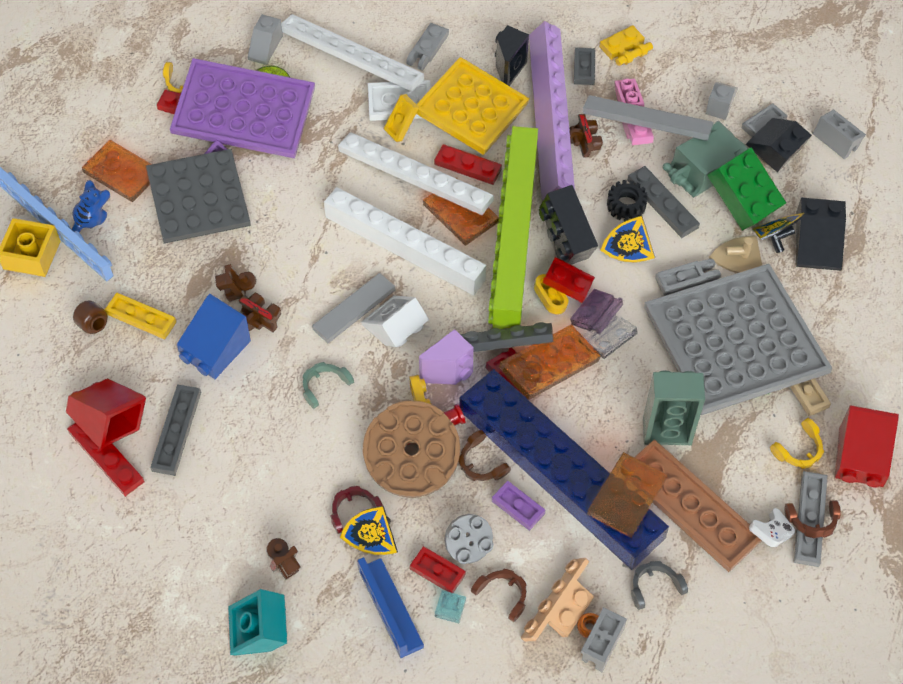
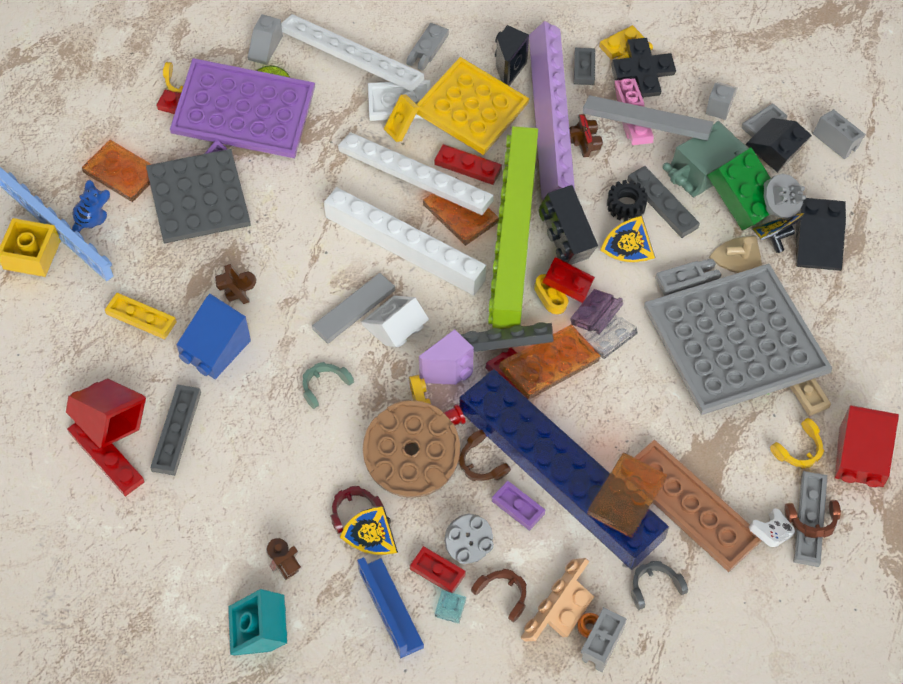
(90, 317): reddish brown head -> none
(256, 315): reddish brown hips -> none
(643, 67): none -> black plate
(673, 407): sand green brick -> none
(775, 197): none -> light grey plate

